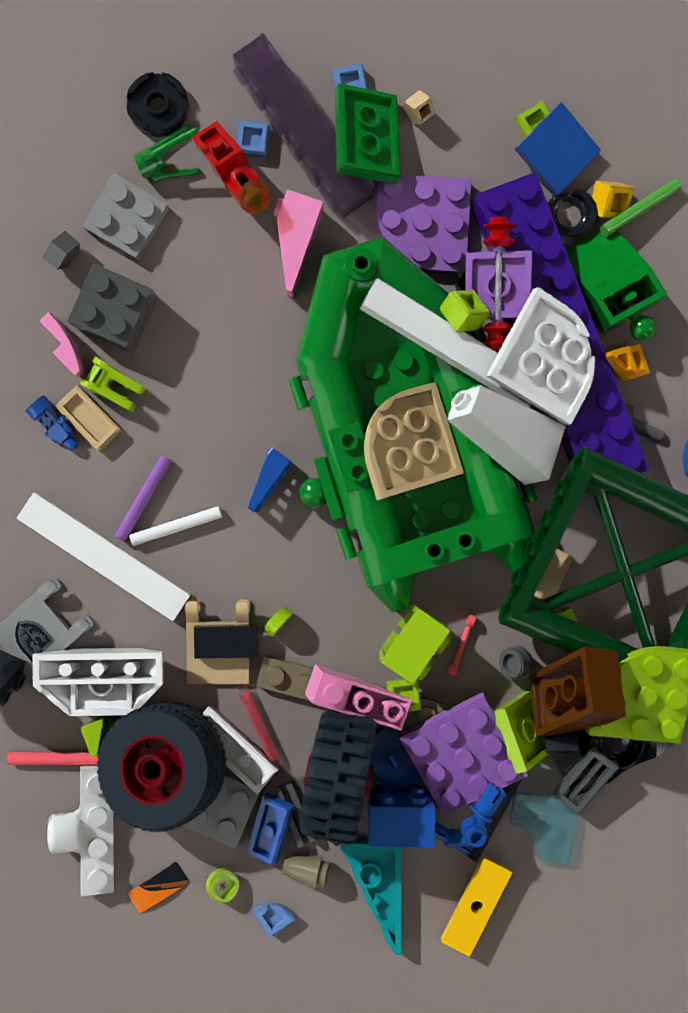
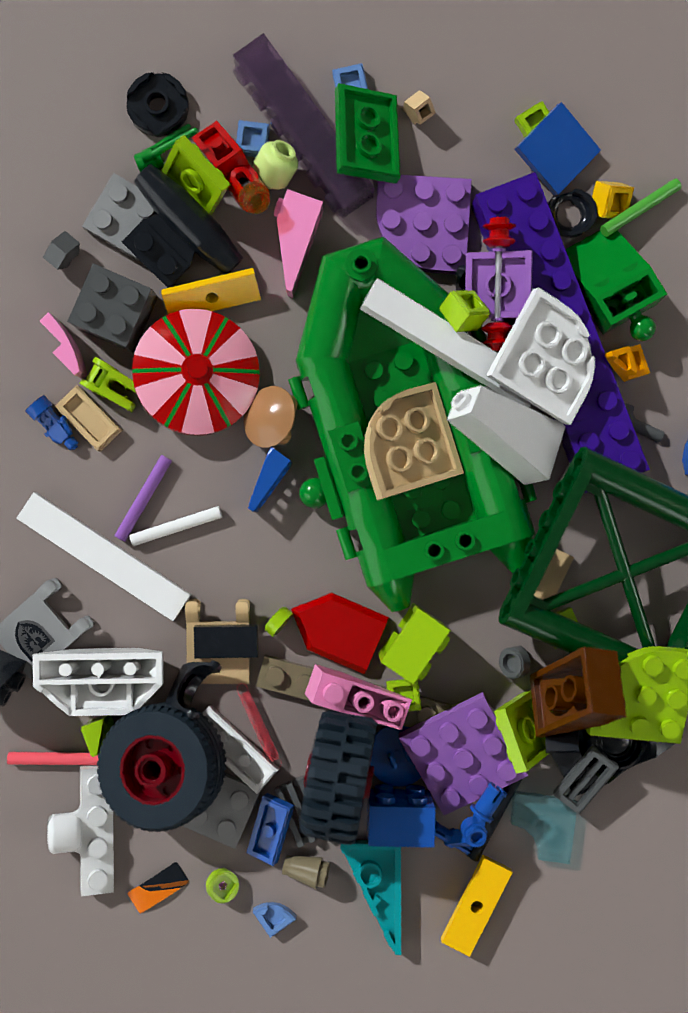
(177, 231): none -> black plate
(183, 692): none -> black helmet
(195, 372): none -> dish
(196, 174): none -> lime plate
(226, 290): none -> yellow tile
(270, 417): none -> medium nougat dish
(276, 164): none -> yellowish green head
(340, 630): none -> red tile
(453, 669): coral hinge -> none

